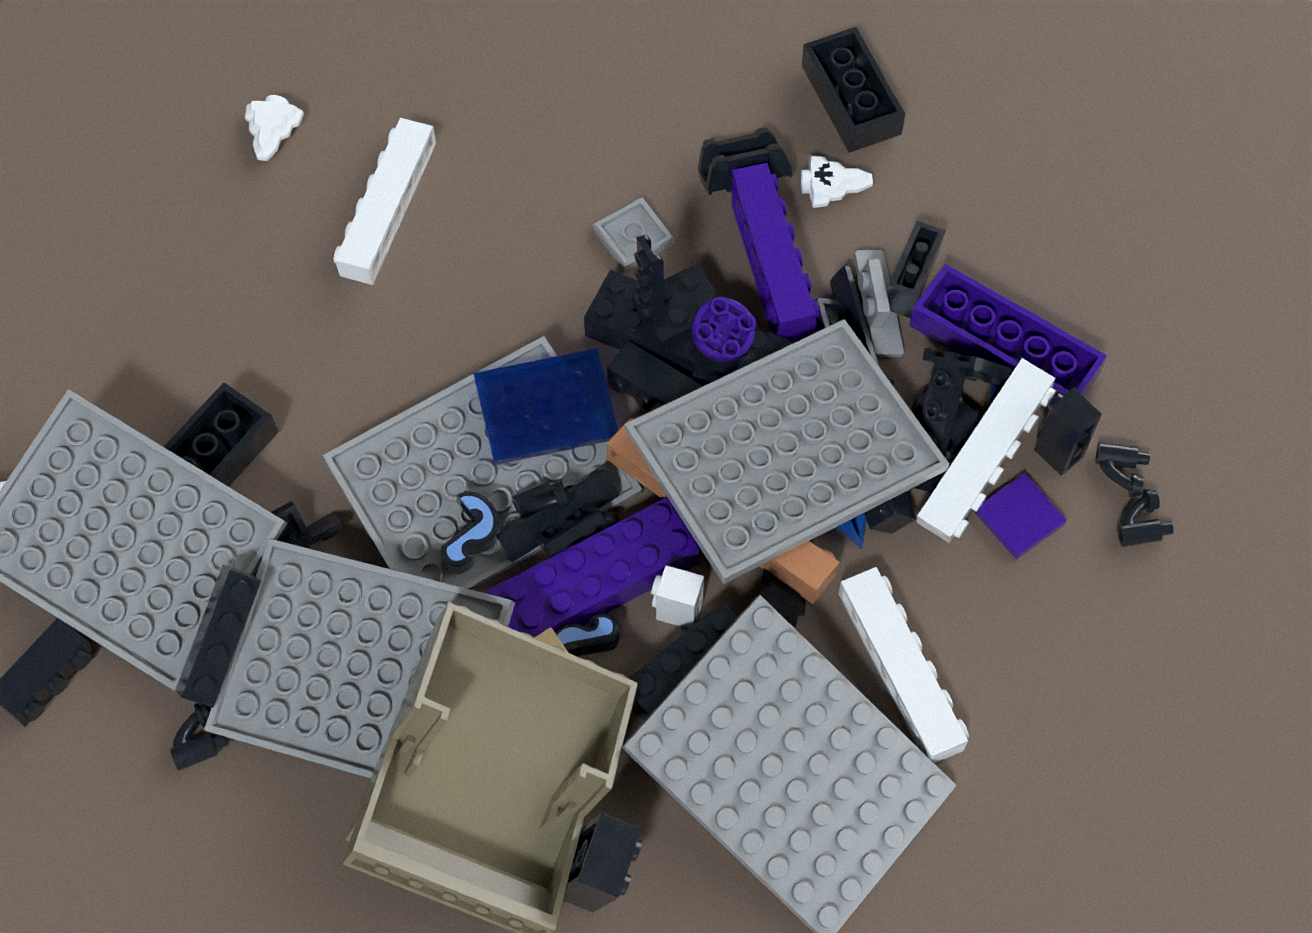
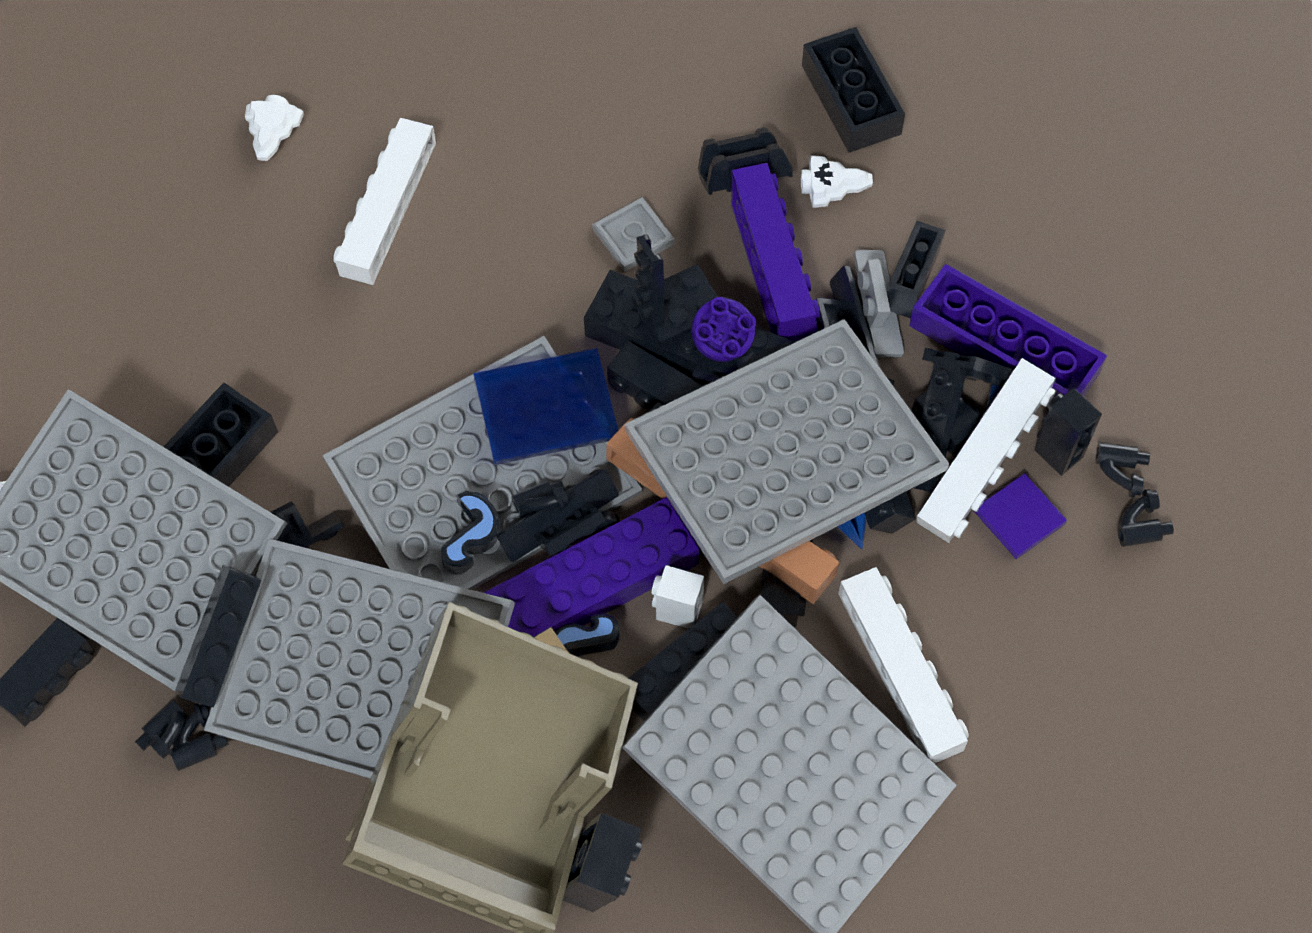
(162, 729): none -> black plant

